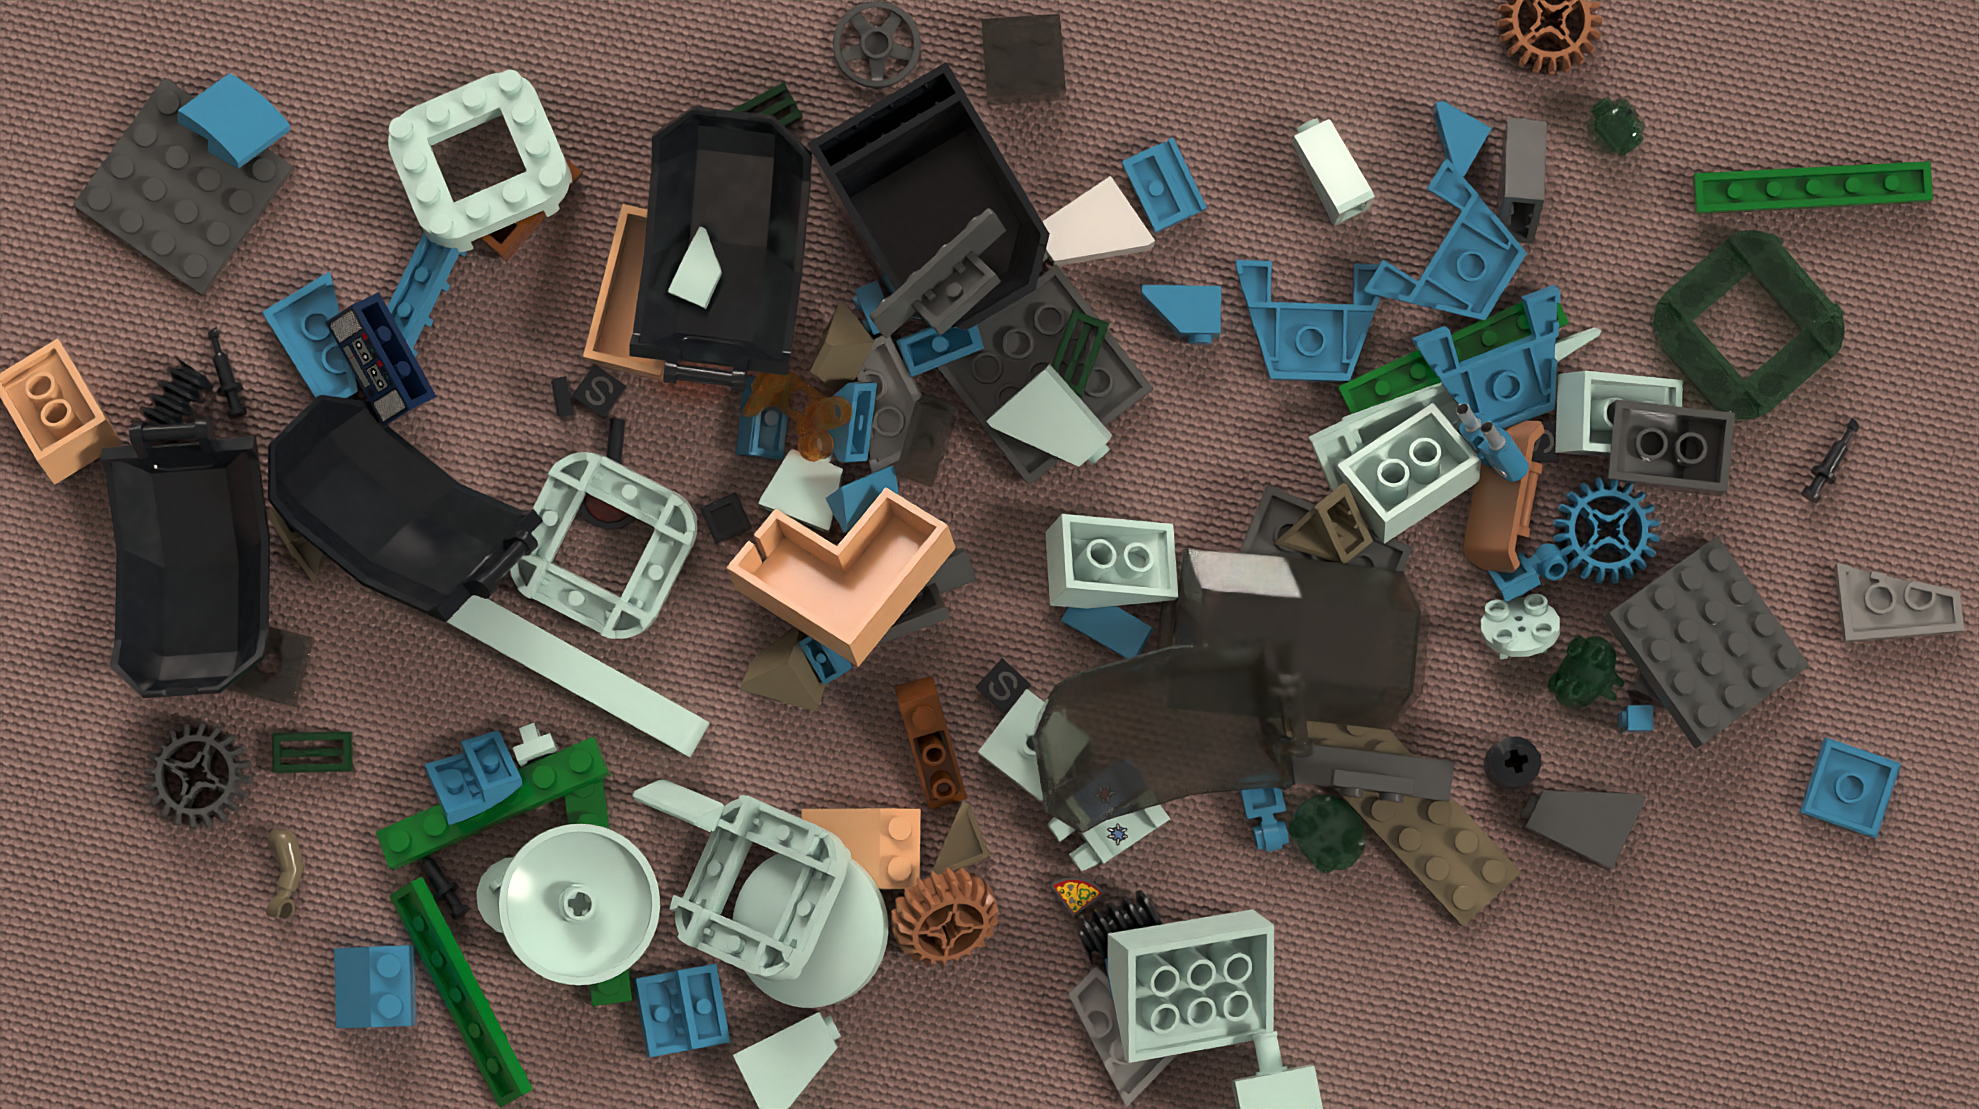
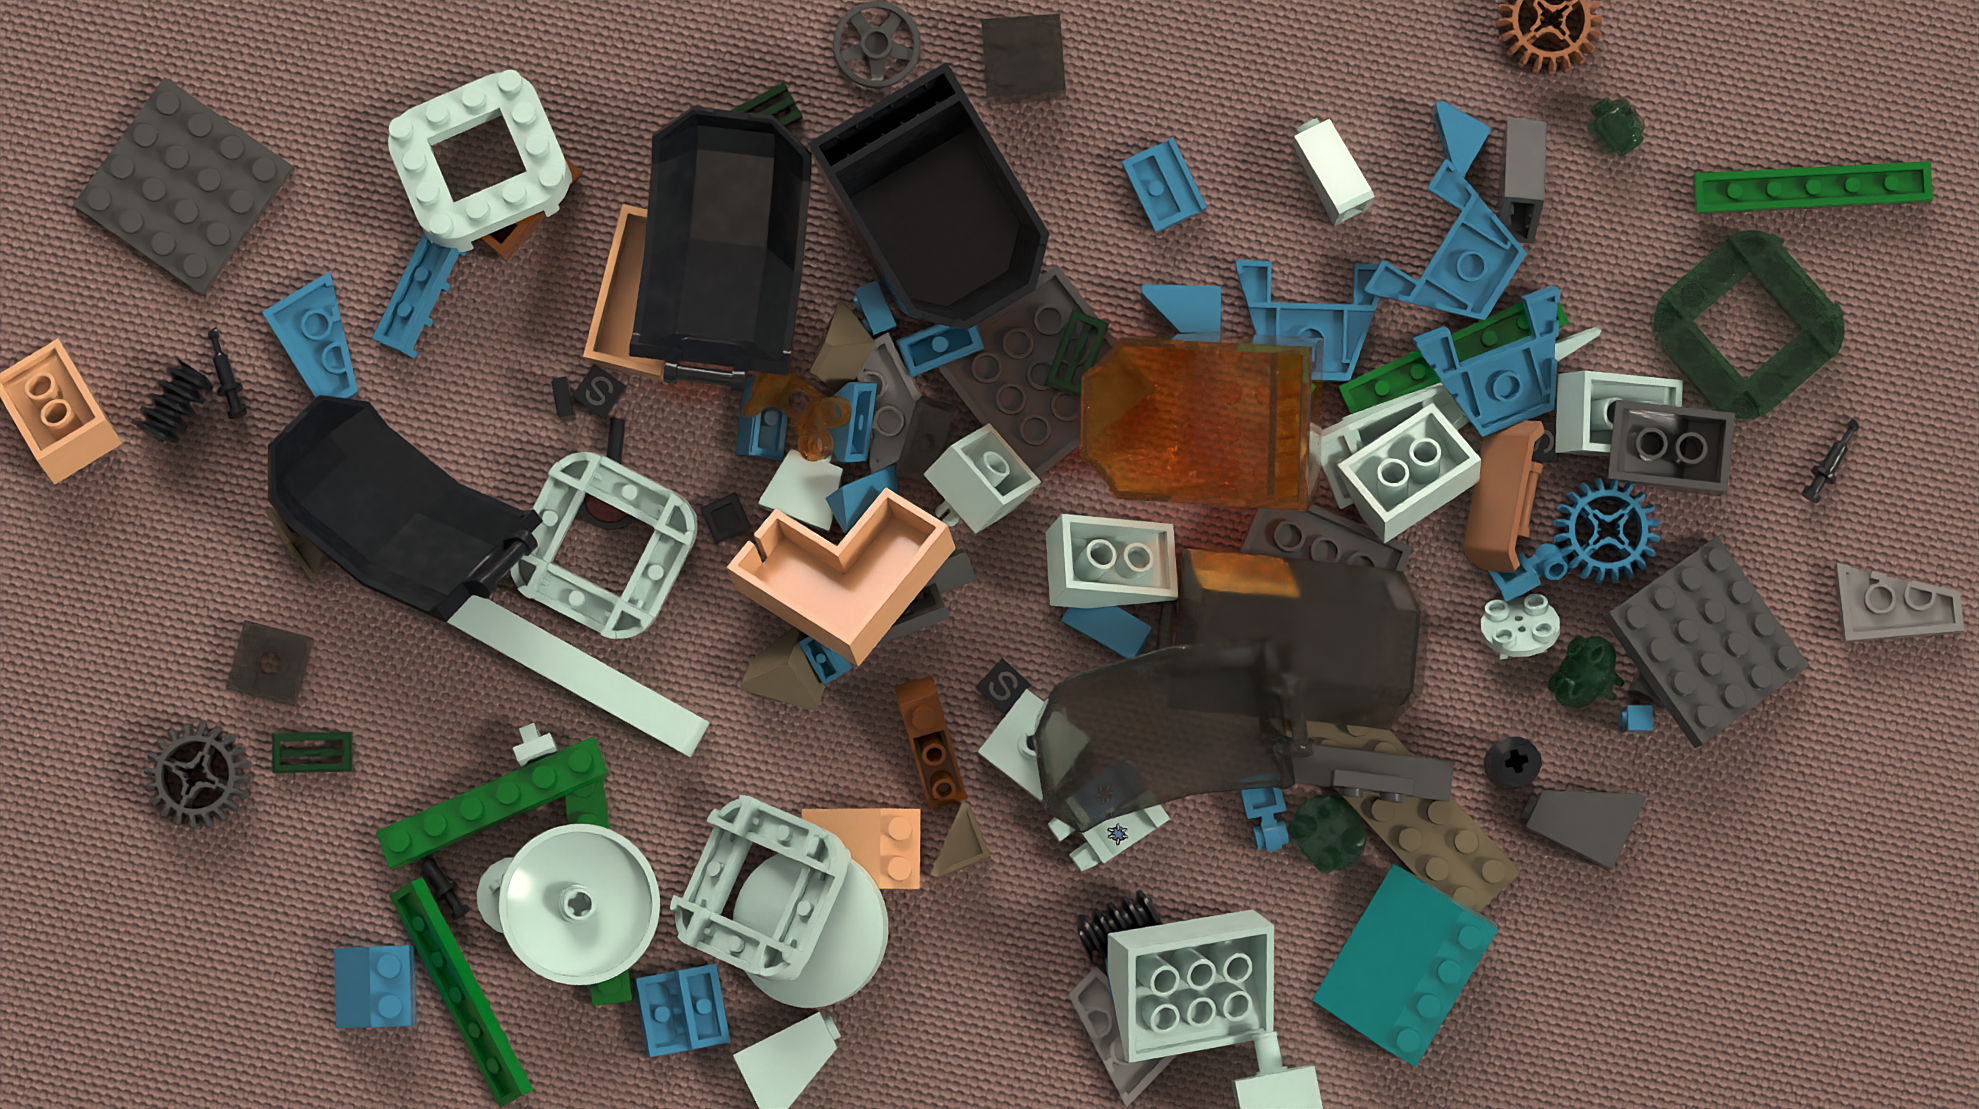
(188, 559): black windscreen -> none
(233, 120): dark azure slope -> none
(292, 868): dark tan arm -> none
(380, 359): dark blue brick -> none
(474, 778): dark azure slope -> none
(681, 803): light aqua slope -> none
(697, 272): light aqua slope -> none
(944, 917): nougat gear -> none
(947, 283): dark grey bracket -> none
(980, 479): none -> light aqua brick
(1053, 419): light aqua slope -> none
(1076, 893): tile -> none
(1096, 227): white slope -> none
(1207, 419): none -> clear orange windscreen
(1330, 529): dark tan slope -> none
(1405, 964): none -> teal slope
(1492, 444): dark azure piece -> none
(1849, 788): dark azure tile -> none

